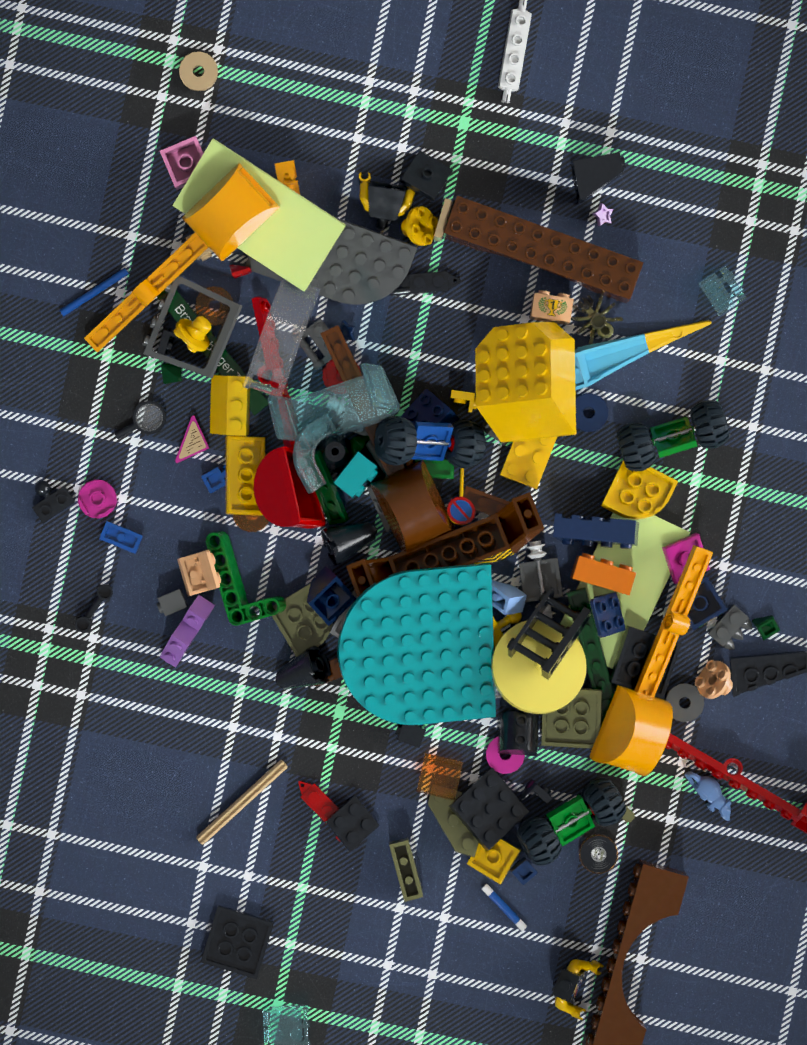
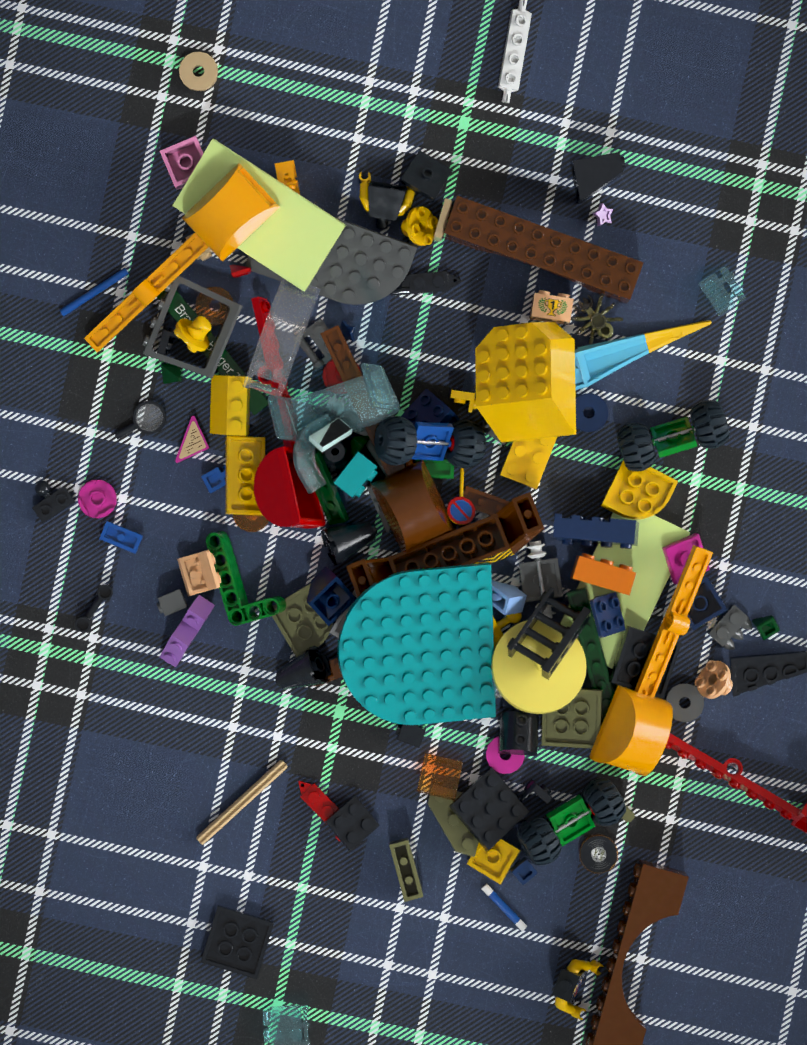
(330, 434): none -> tile
(710, 790): medium blue animal -> none

